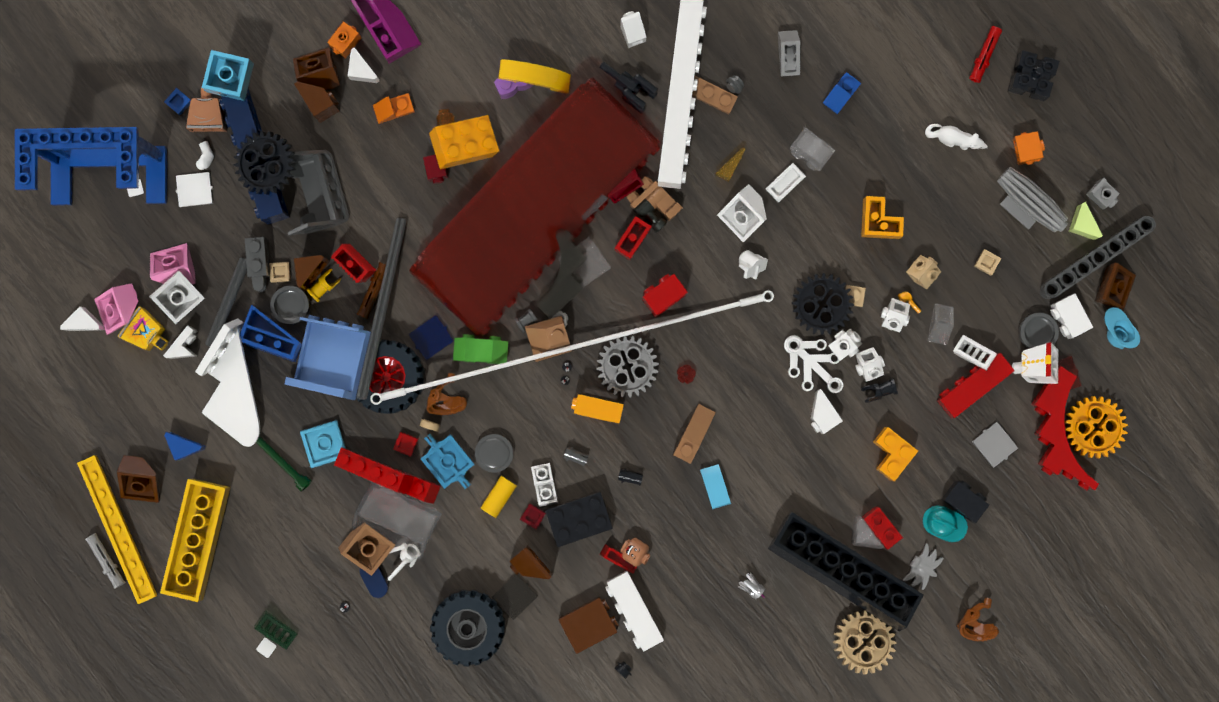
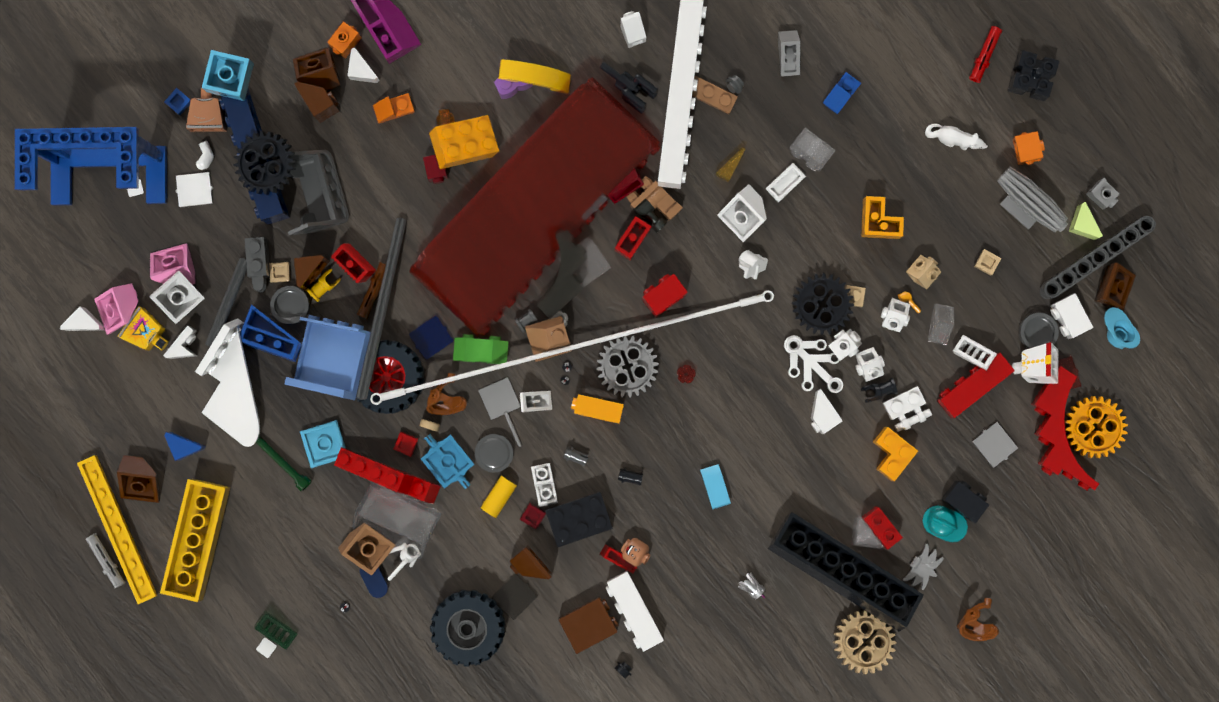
(499, 400): none -> light grey piece
(535, 401): none -> white slope
(694, 434): medium nougat slope -> none
(905, 403): none -> white plate

